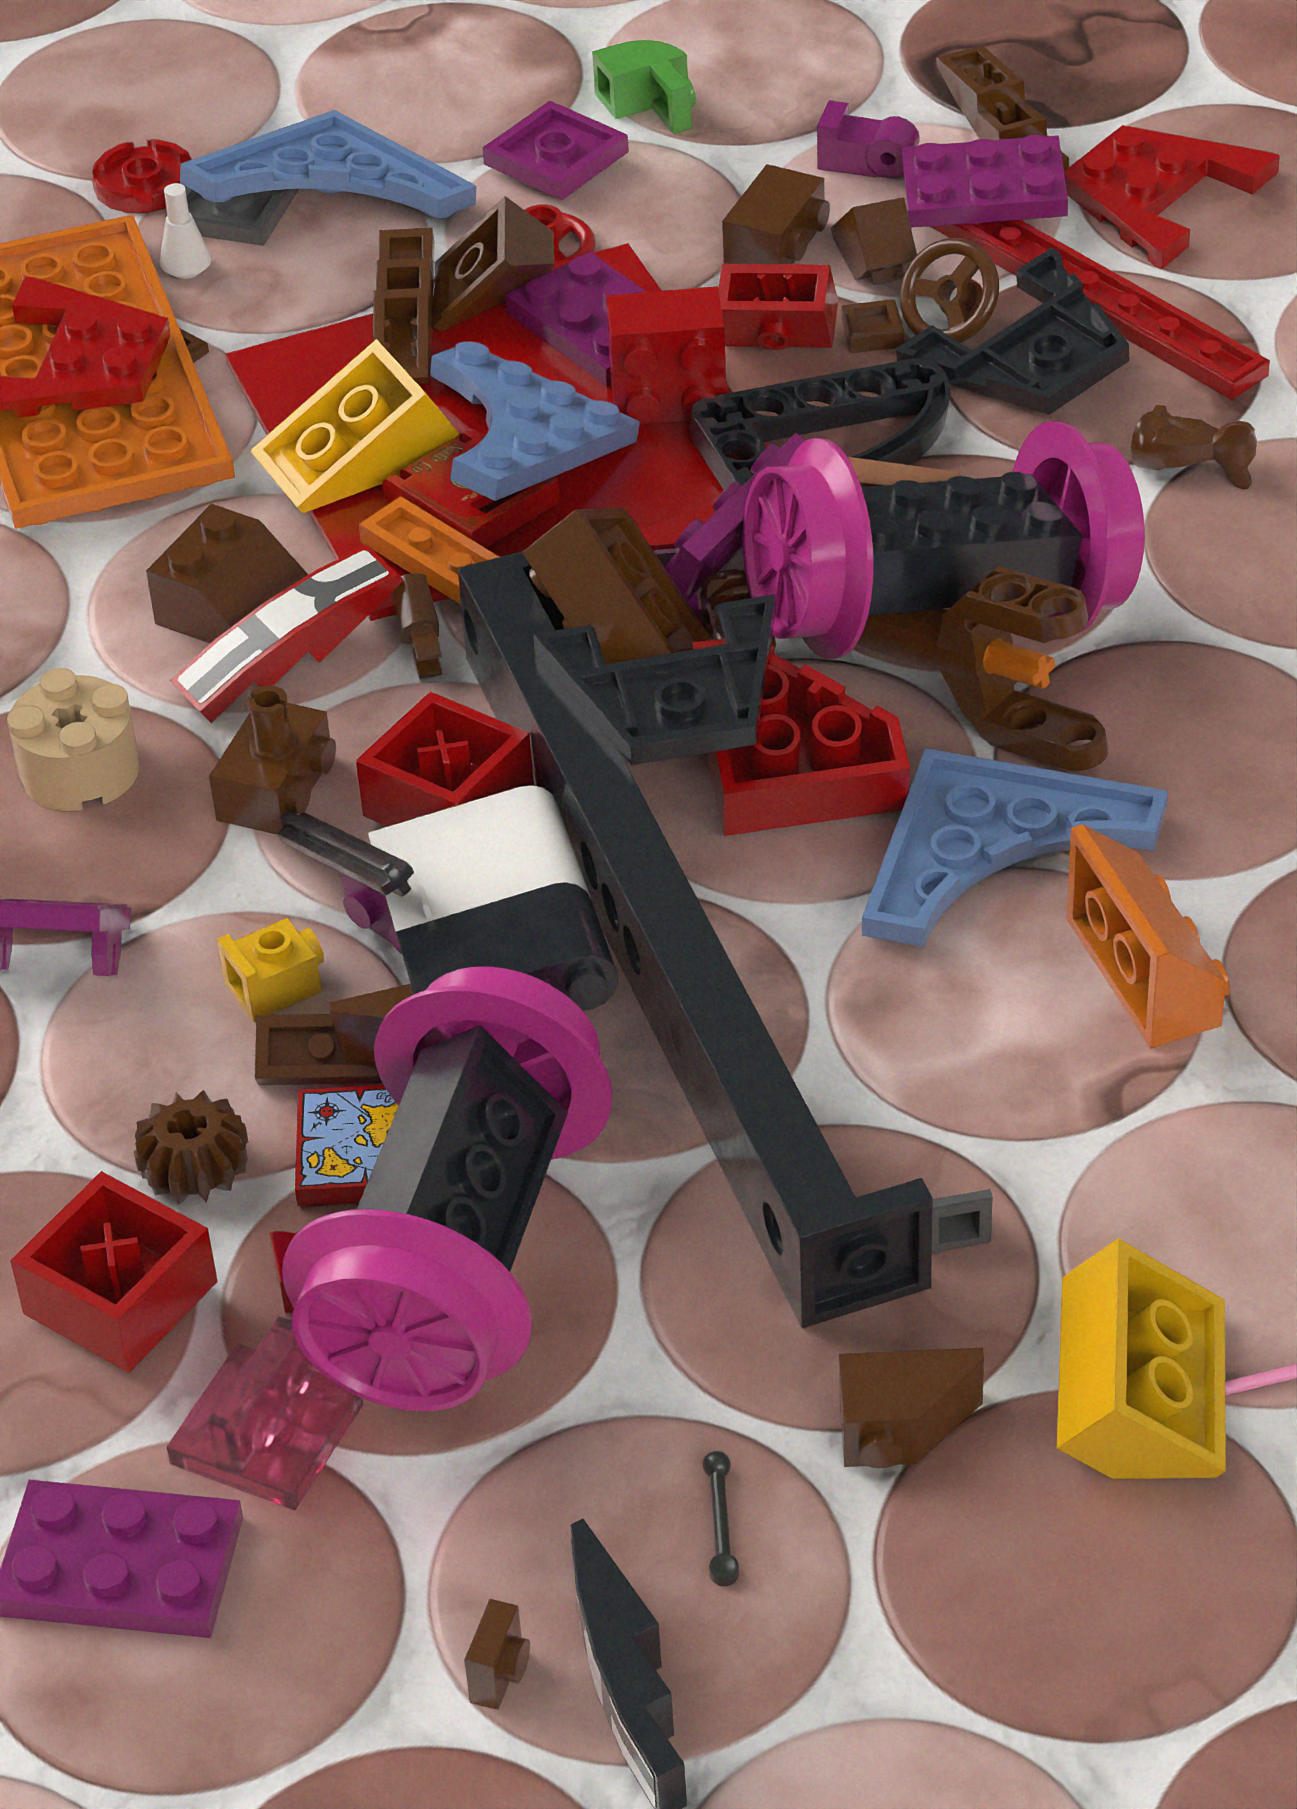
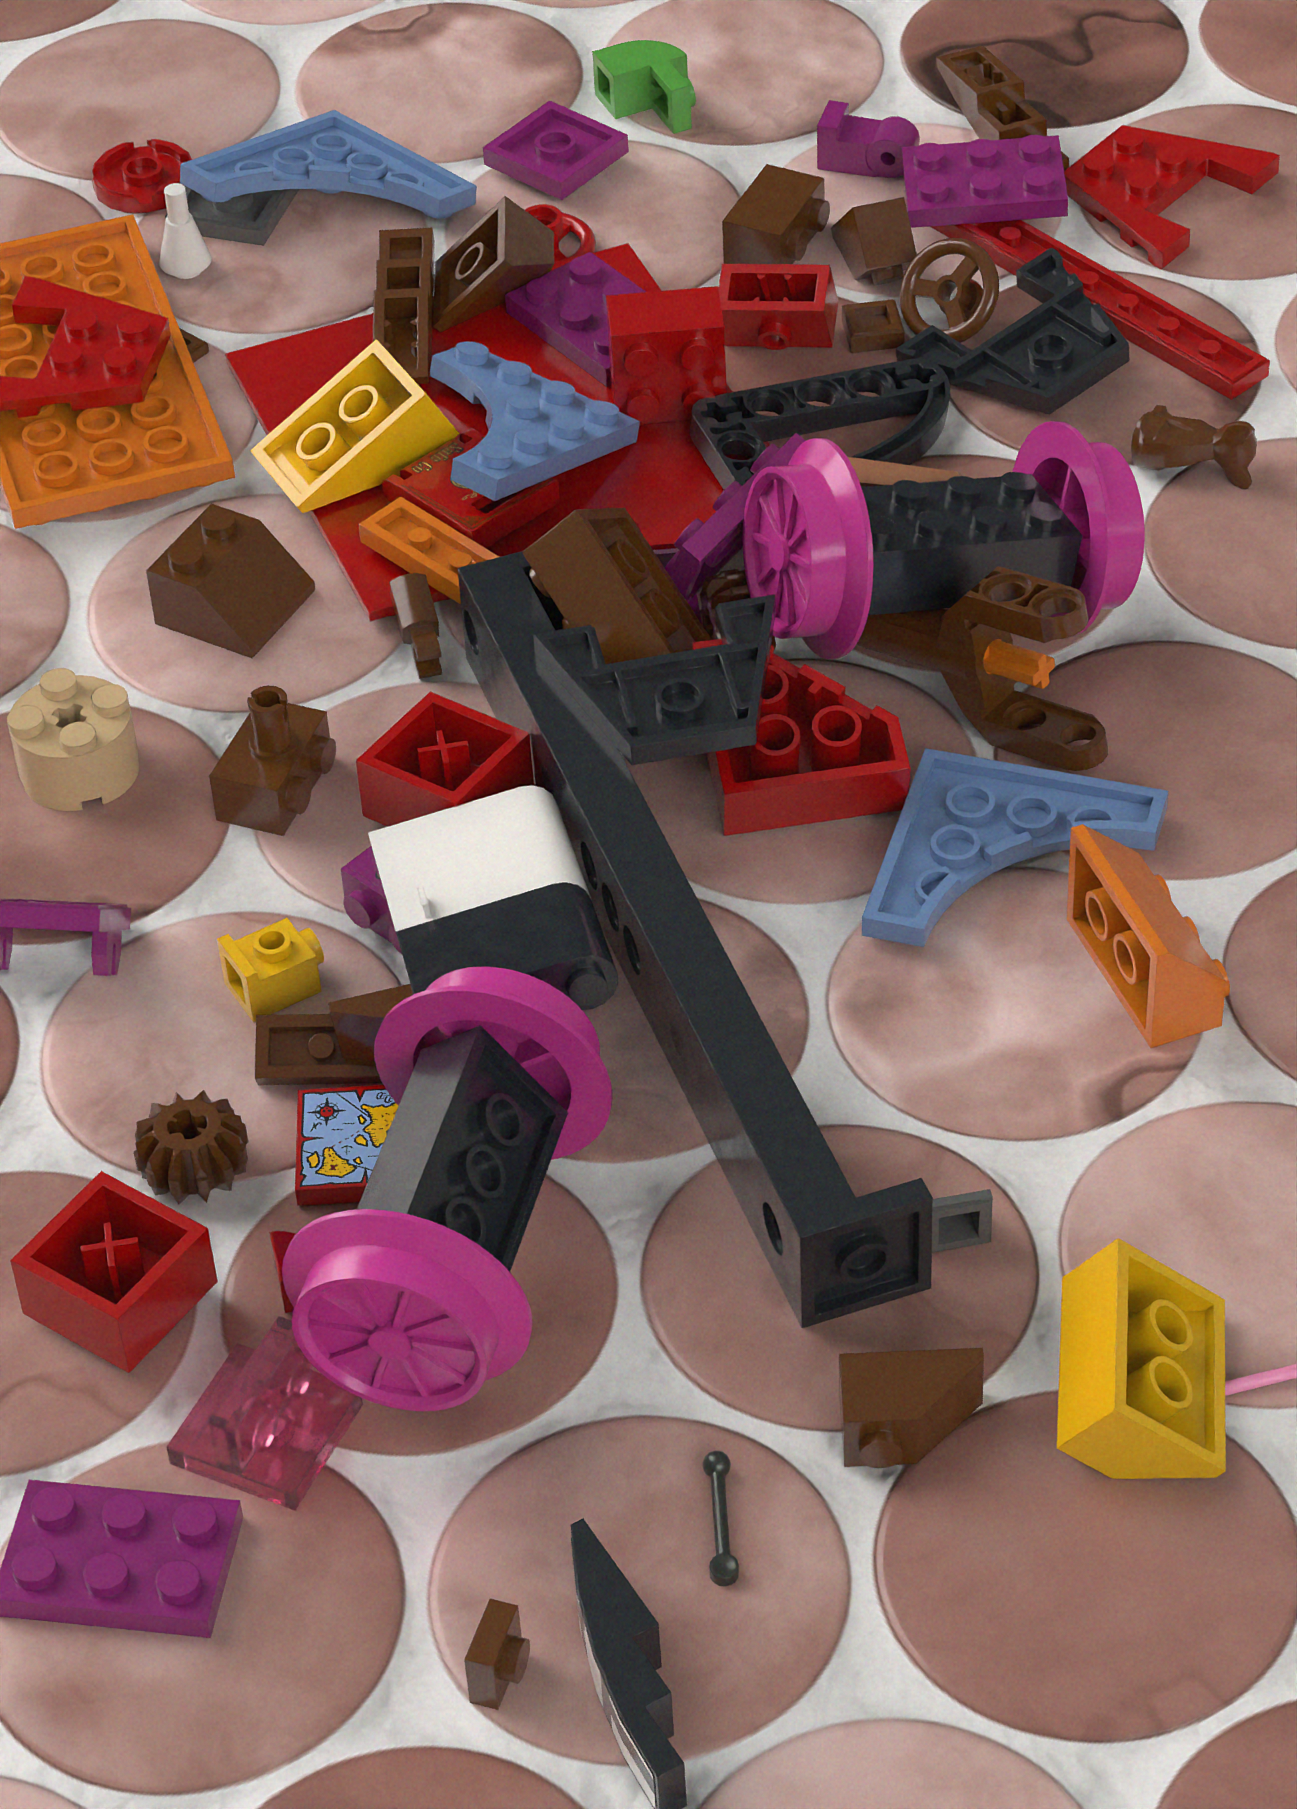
(273, 637): slope -> none
(346, 853): black axle -> none

